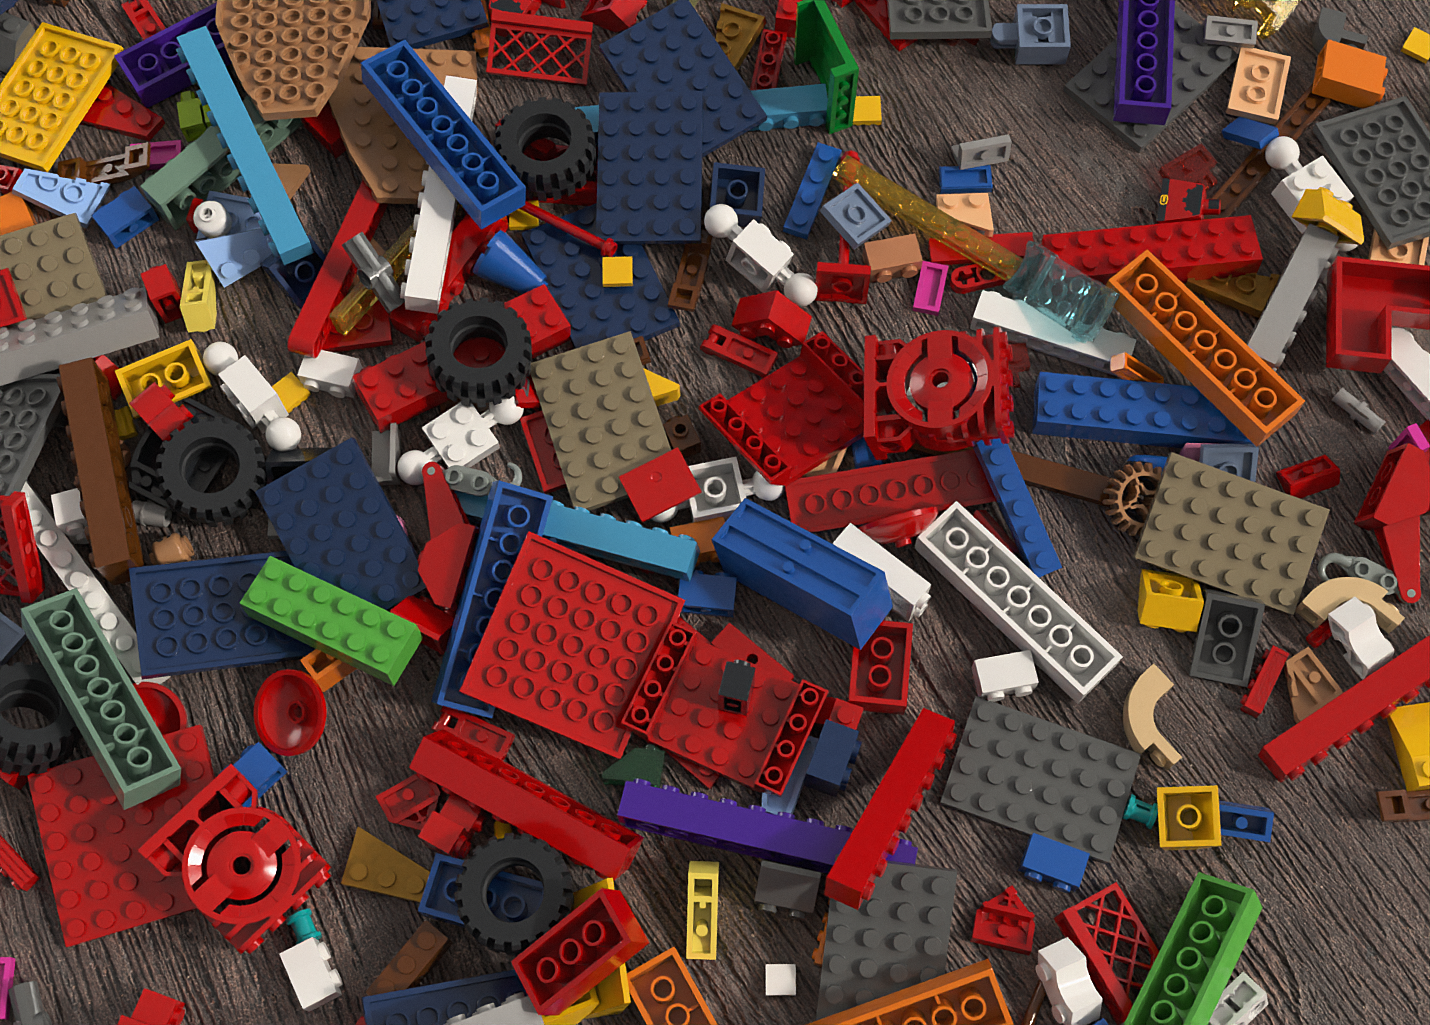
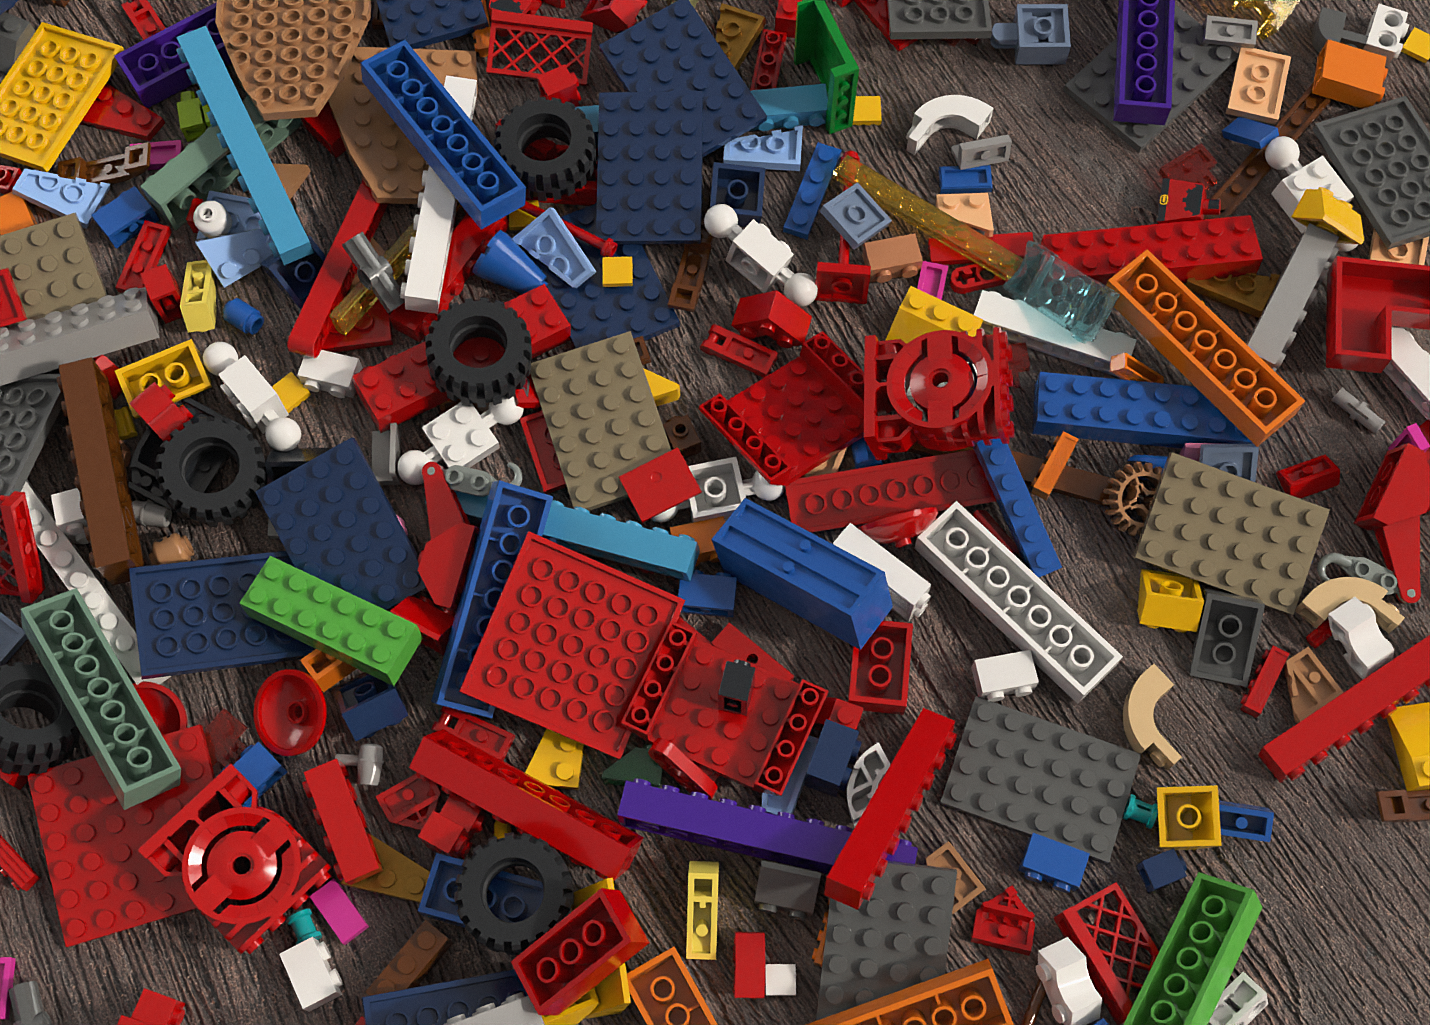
(143, 255): none -> red plate
(223, 737): none -> clear red hinge
(243, 316): none -> blue brick
(339, 911): none -> dark pink tile
(342, 822): none -> red wedge
(368, 763): none -> light grey piece
(369, 705): none -> dark blue slope
(555, 246): none -> light blue wing
(557, 761): none -> yellow wing
(559, 84): none -> red brick
(681, 768): none -> red beam
(749, 964): none -> red slope
(772, 151): none -> light blue wing
(865, 780): none -> white brick
(925, 313): none -> yellow slope
(948, 112): none -> white arch
(967, 883): none -> medium nougat wing
(1056, 462): none -> orange piece
(1162, 870): none -> dark blue brick
(1385, 31): none -> white brick

